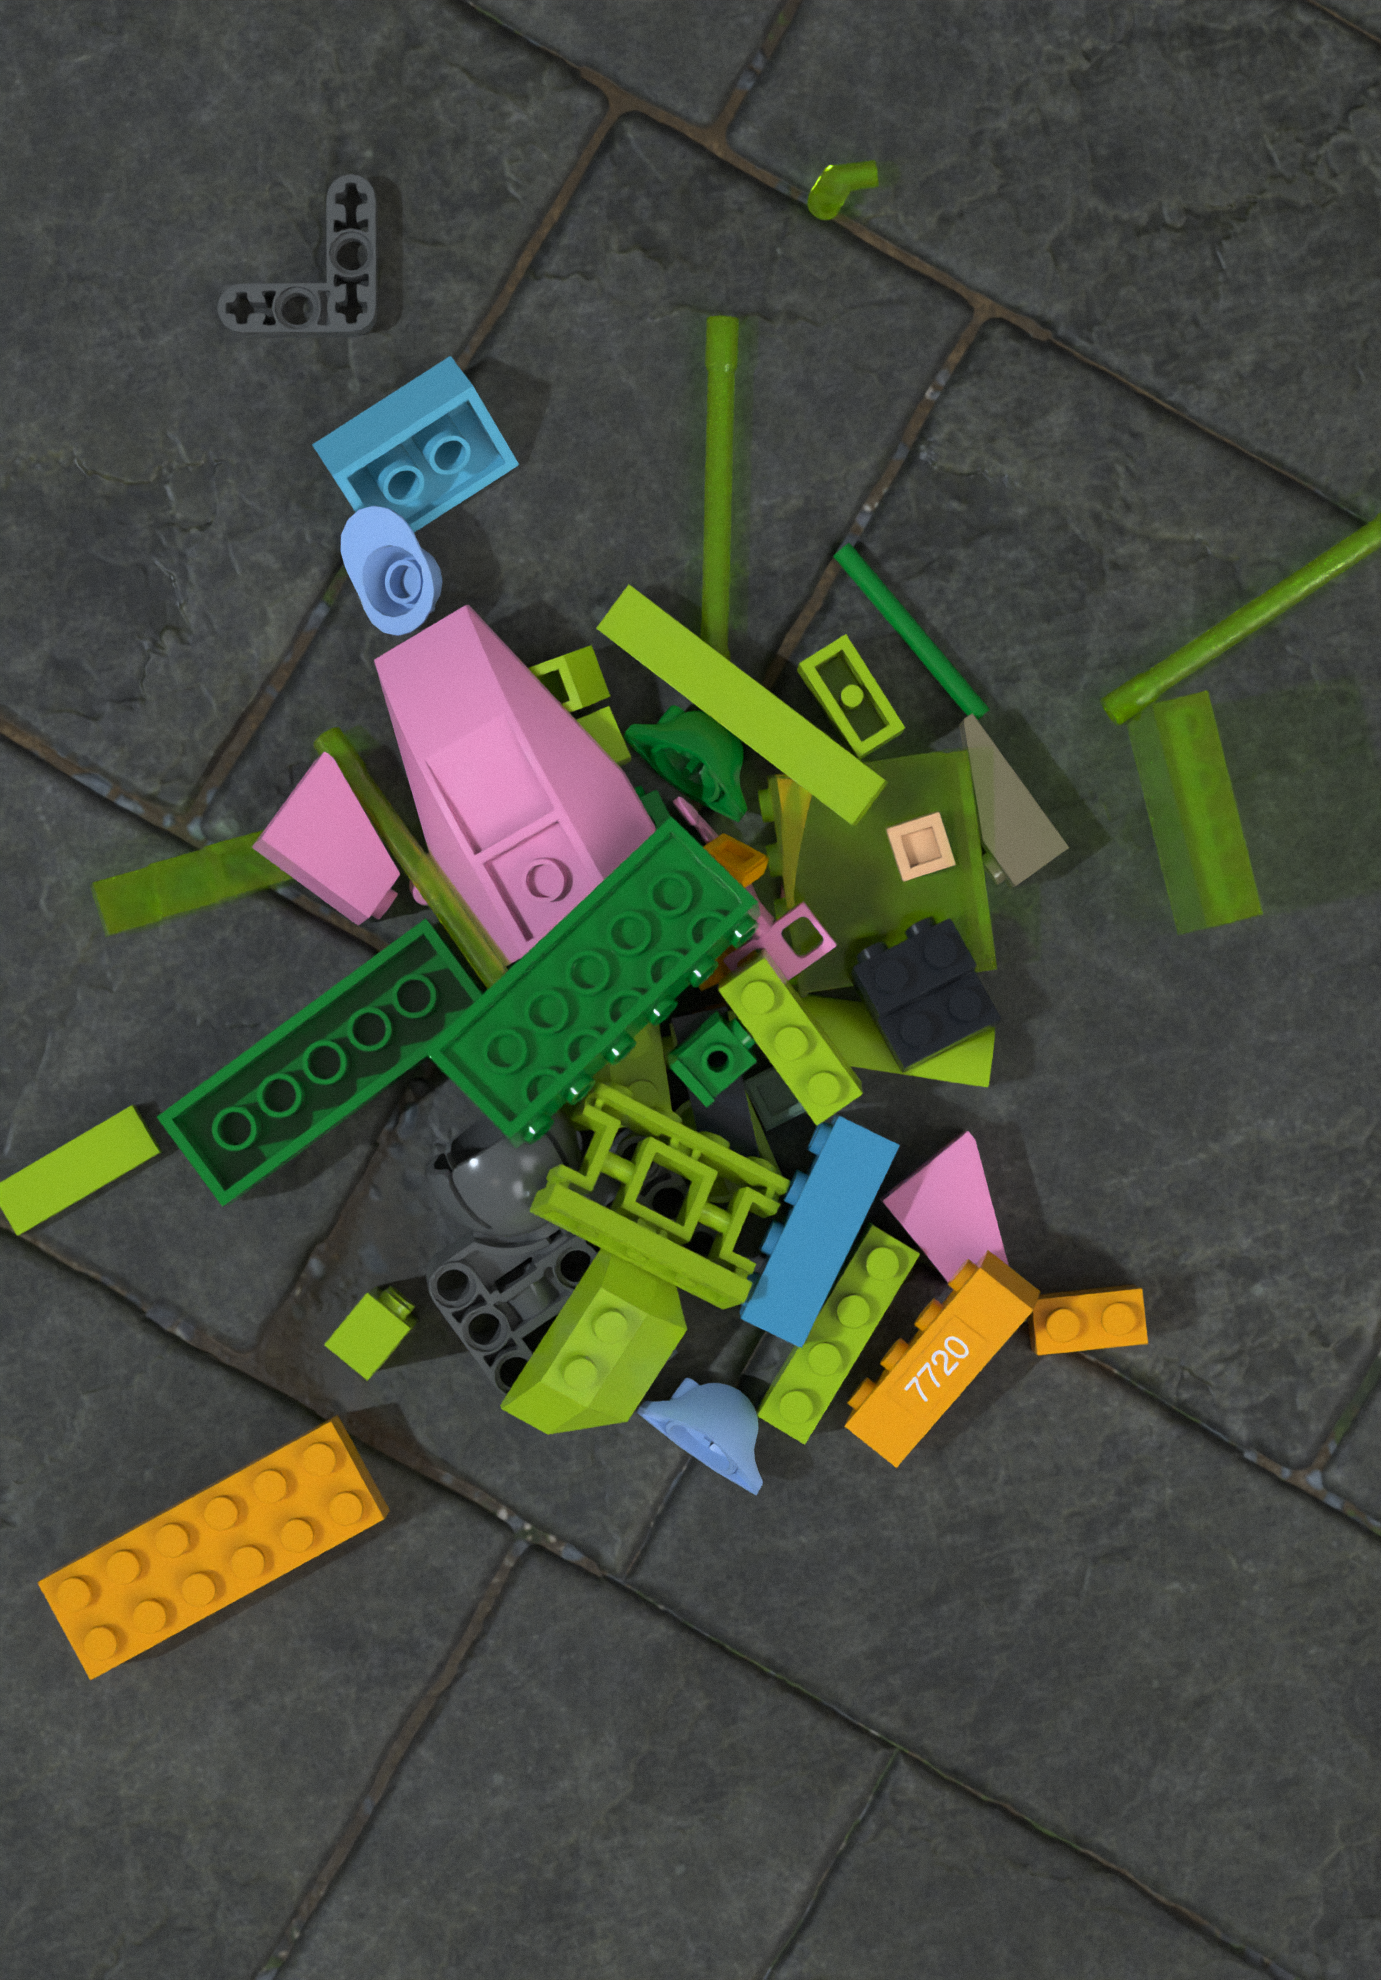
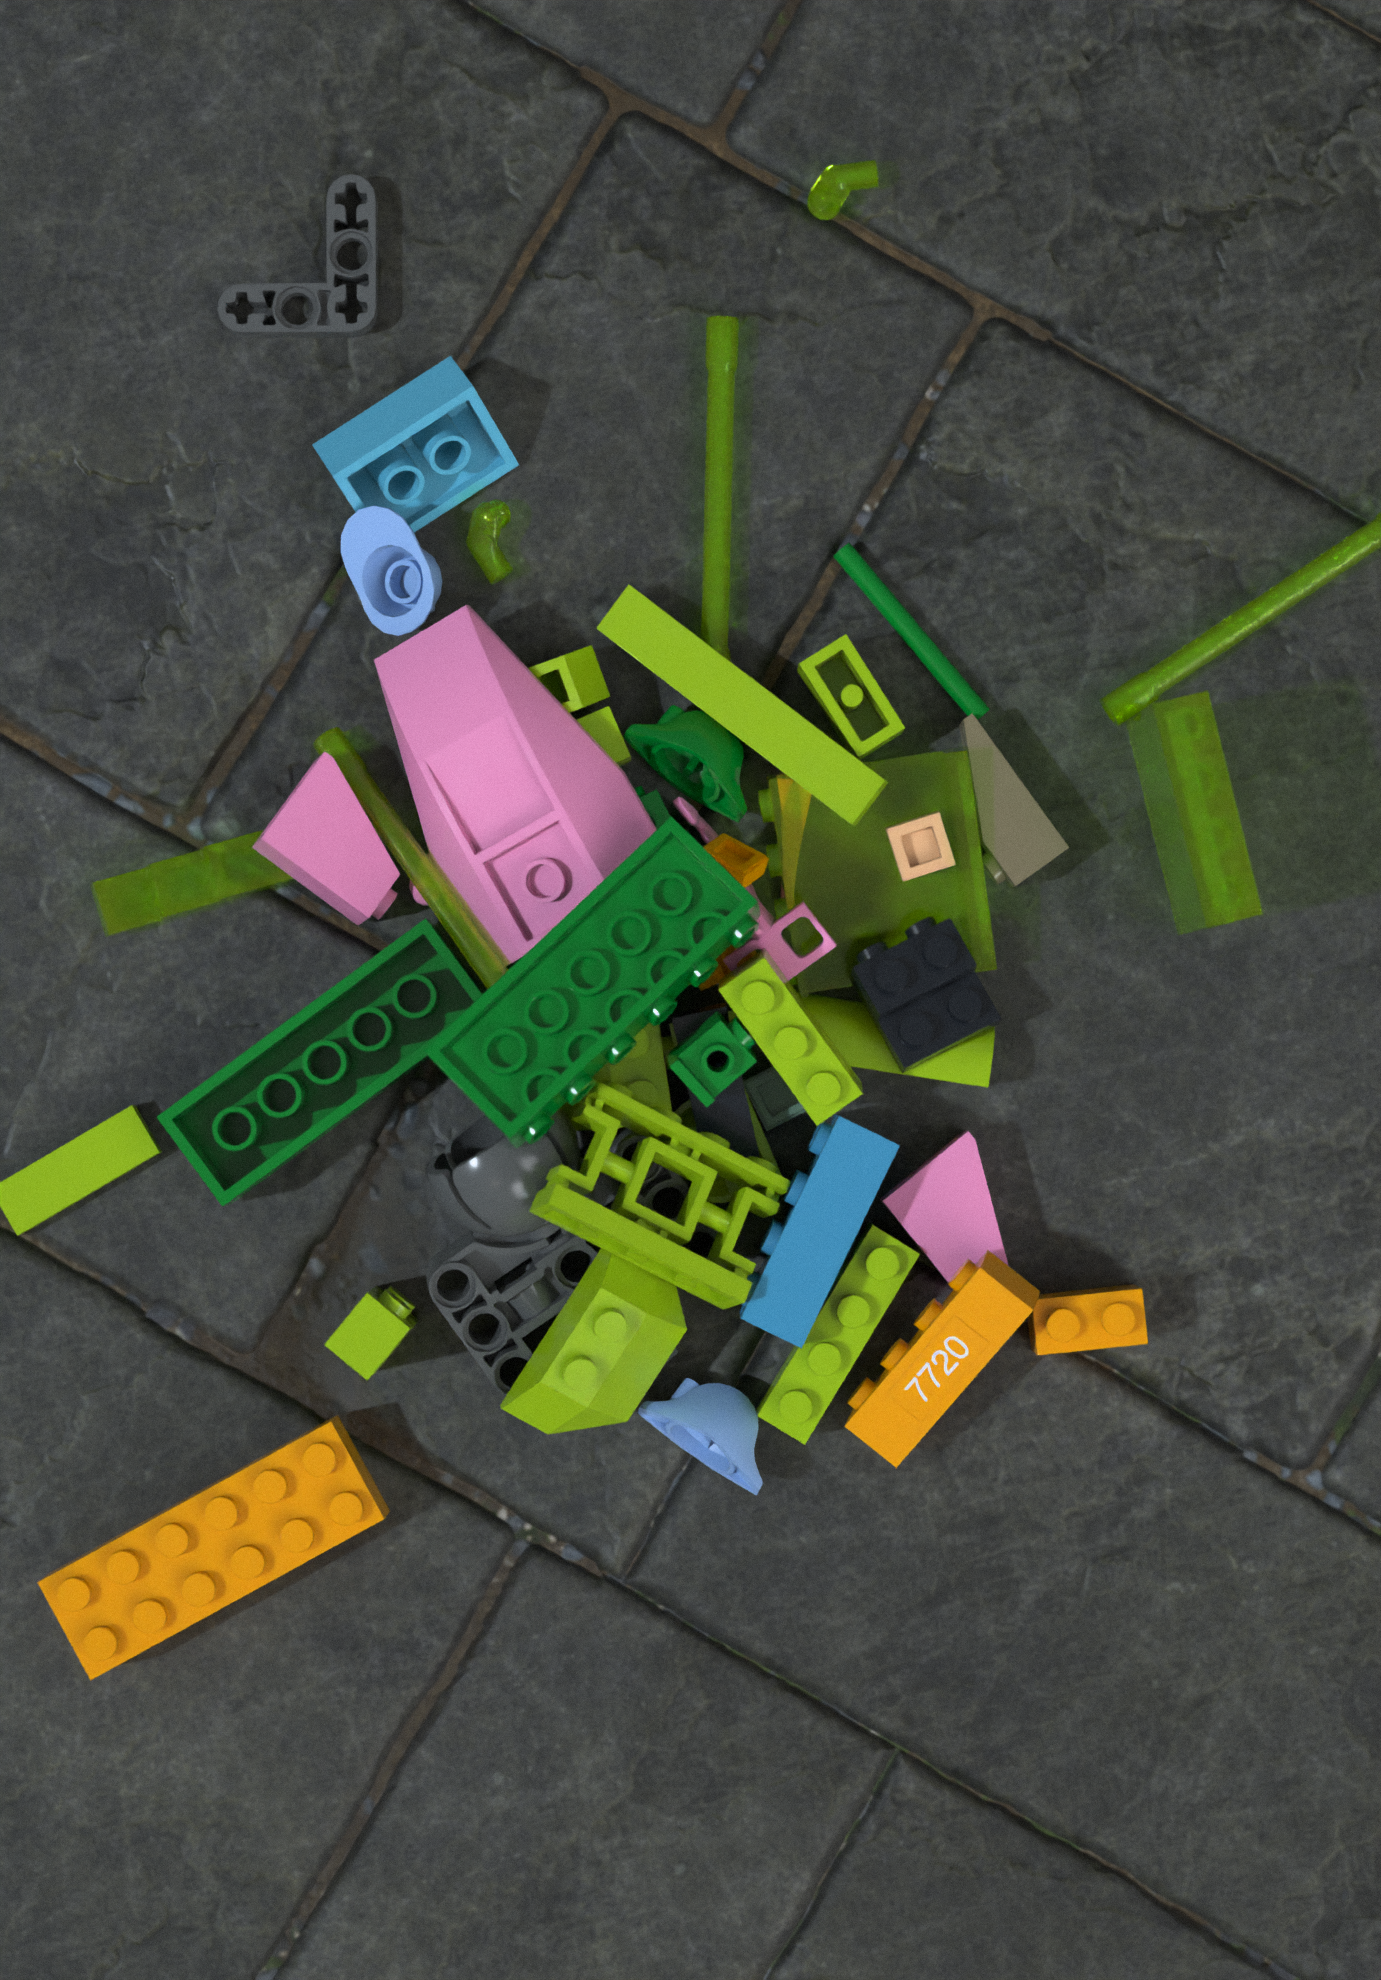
(483, 538): none -> clear neon green arm

